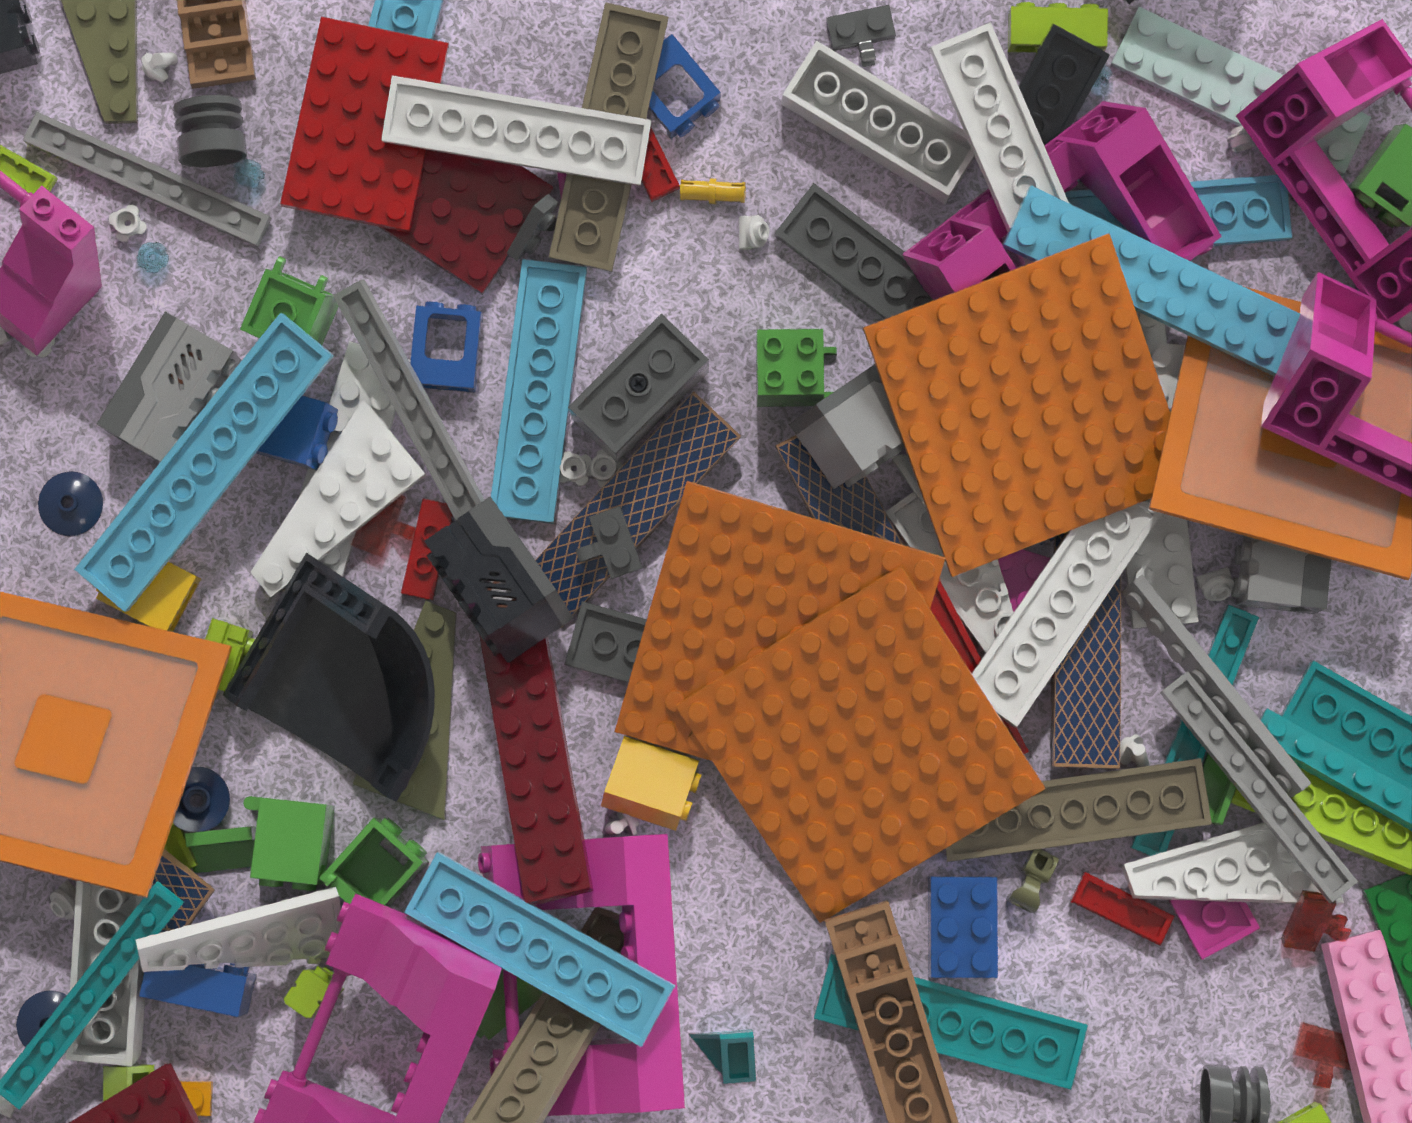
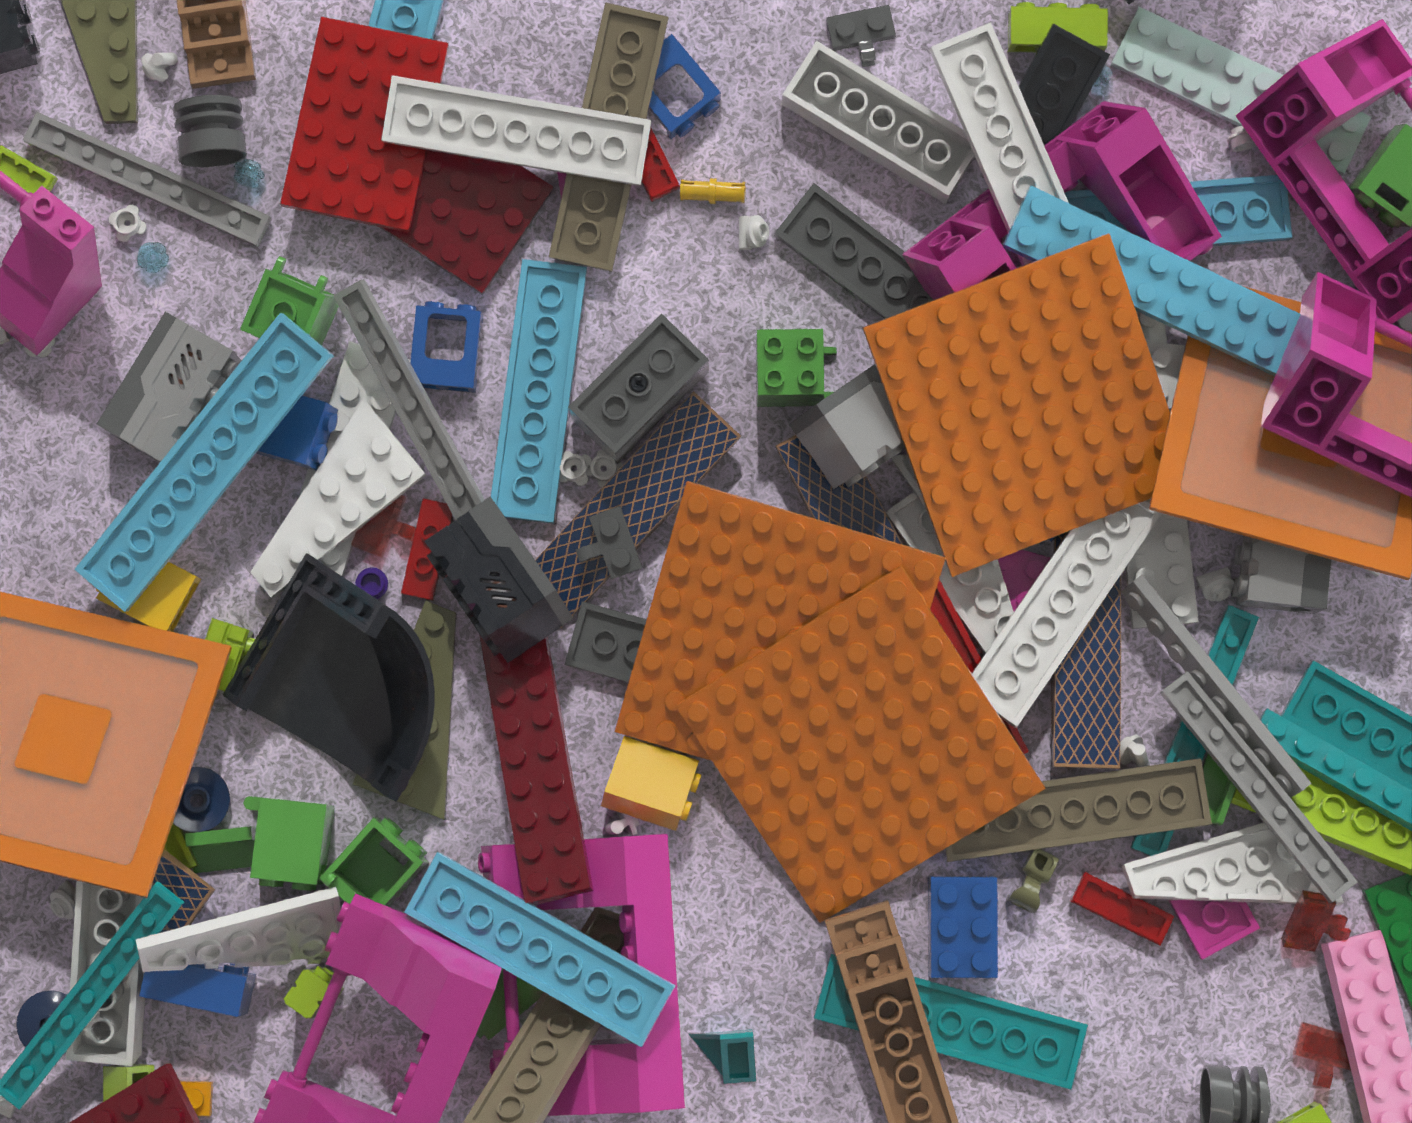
(84, 511): dark blue dish -> none
(373, 582): none -> dark purple plate
(538, 220): dark grey plate -> none

